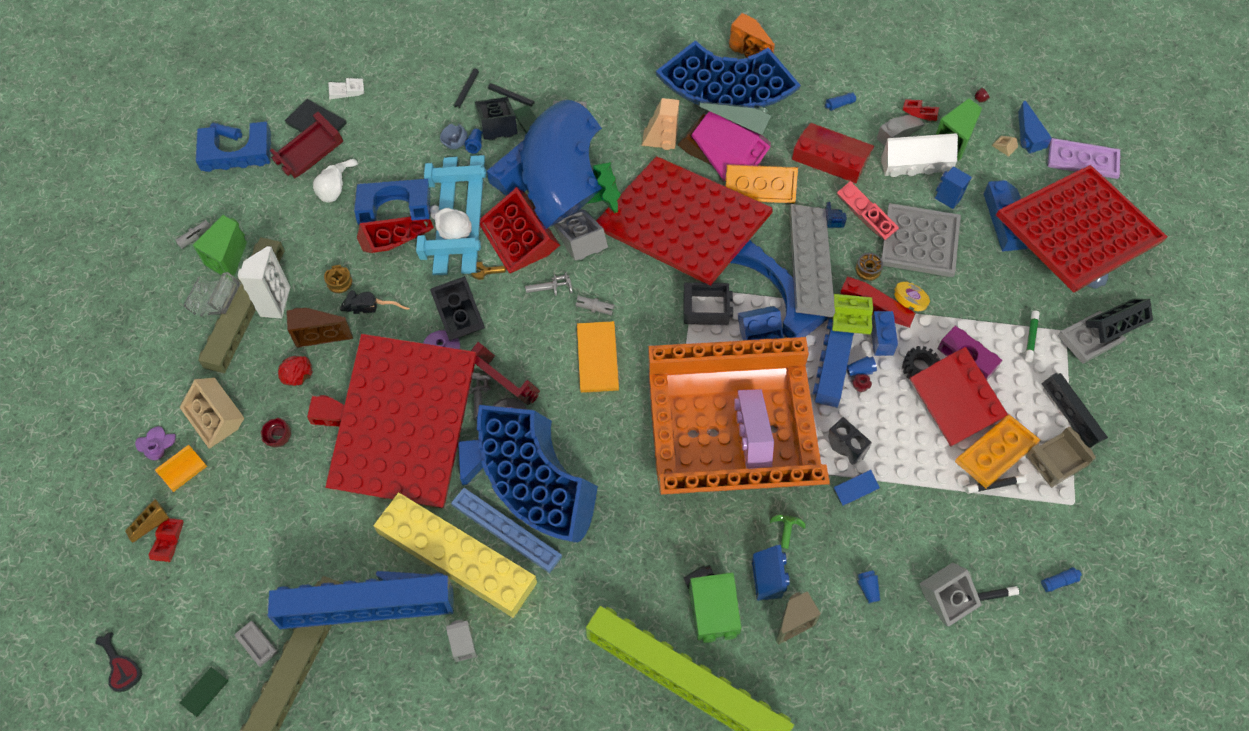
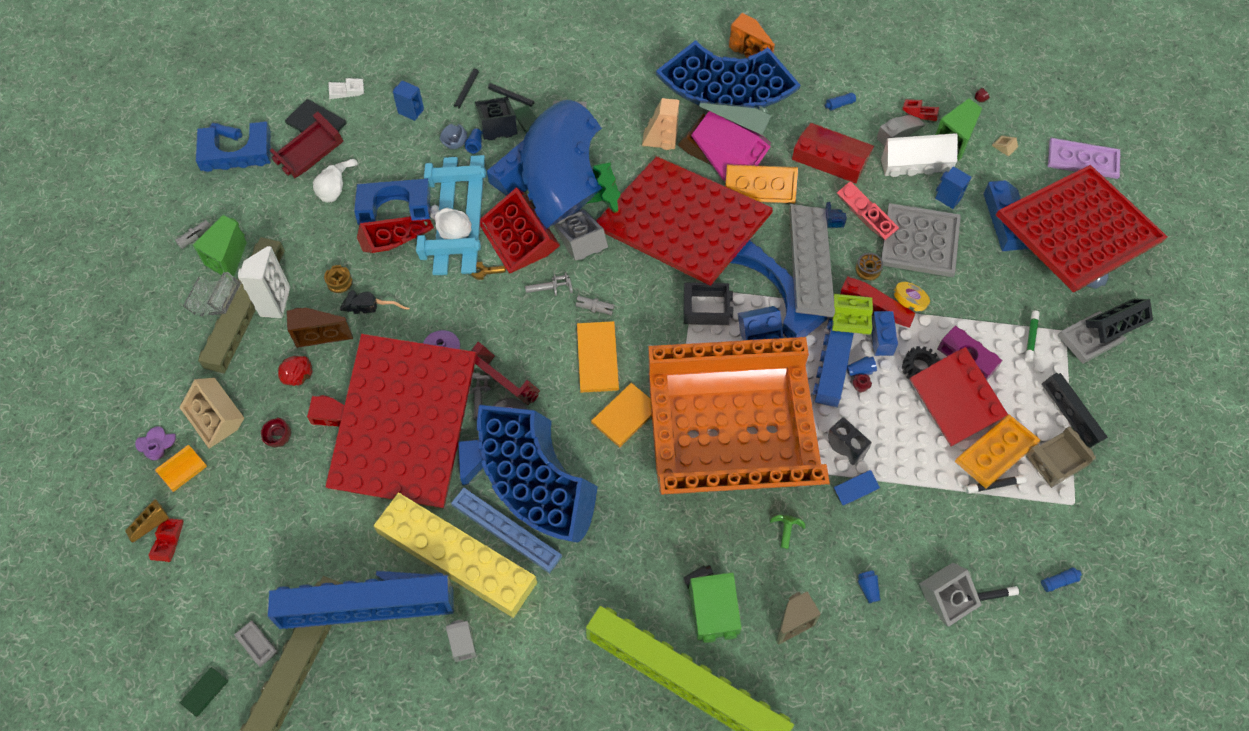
(124, 671): black piece -> none
(408, 100): none -> blue brick
(457, 308): black slope -> none
(624, 415): none -> light orange tile
(754, 429): lavender wedge -> none
(769, 573): blue slope -> none
(1032, 132): blue slope -> none

